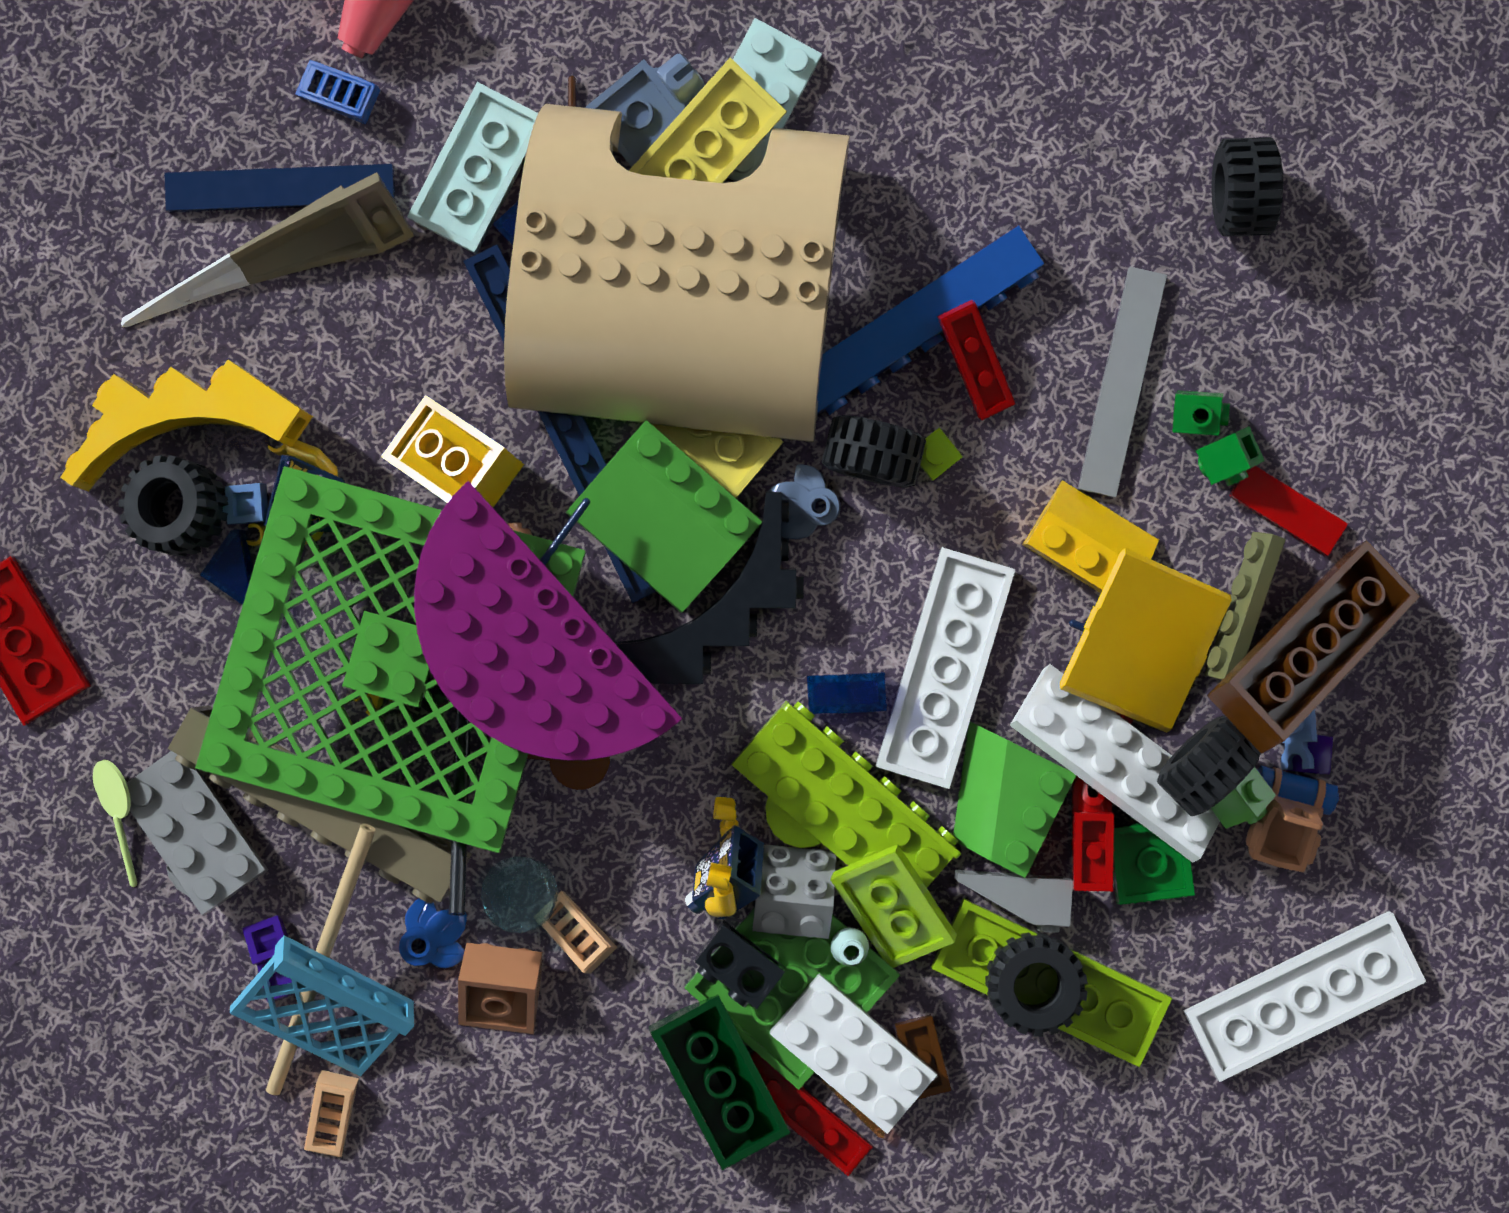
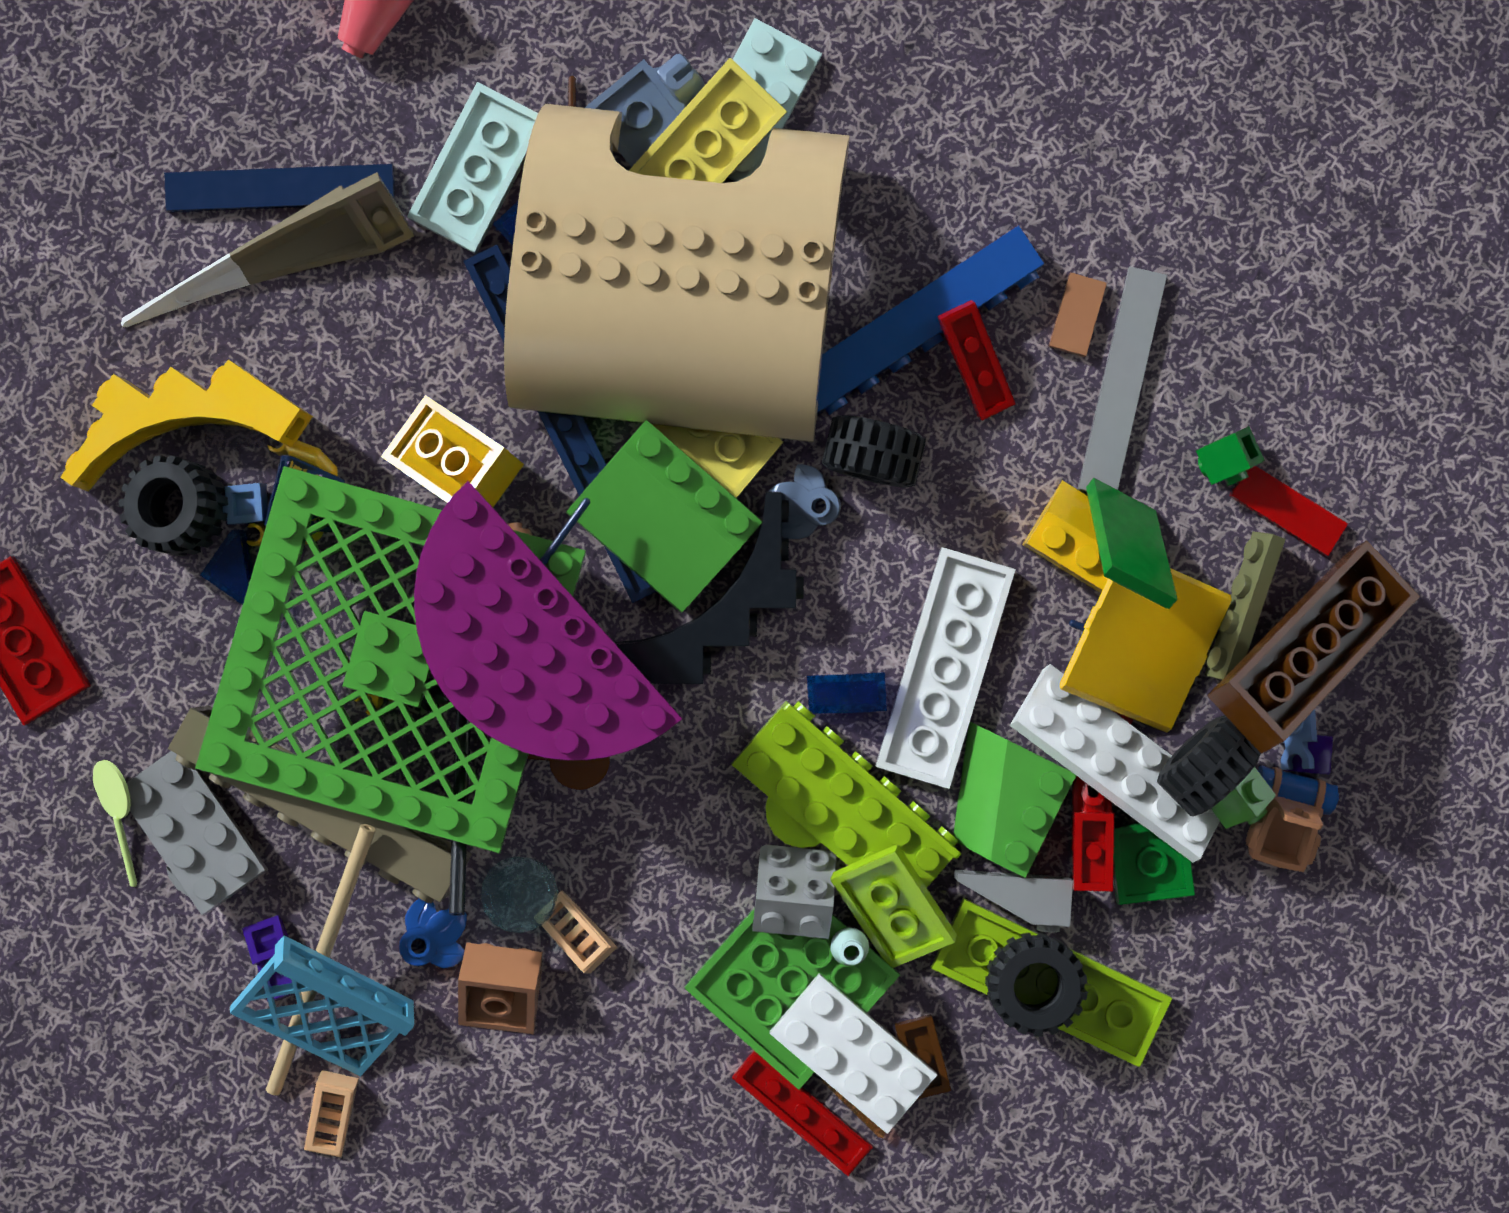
(364, 104): blue slope -> none
(719, 1080): dark green slope -> none
(730, 871): torso -> none
(746, 957): black brick -> none
(938, 454): lime plate -> none
(1077, 314): none -> nougat tile
(1131, 544): none -> green tile
(1188, 422): green brick -> none
(1247, 186): black tyre -> none
(1304, 996): white plate -> none

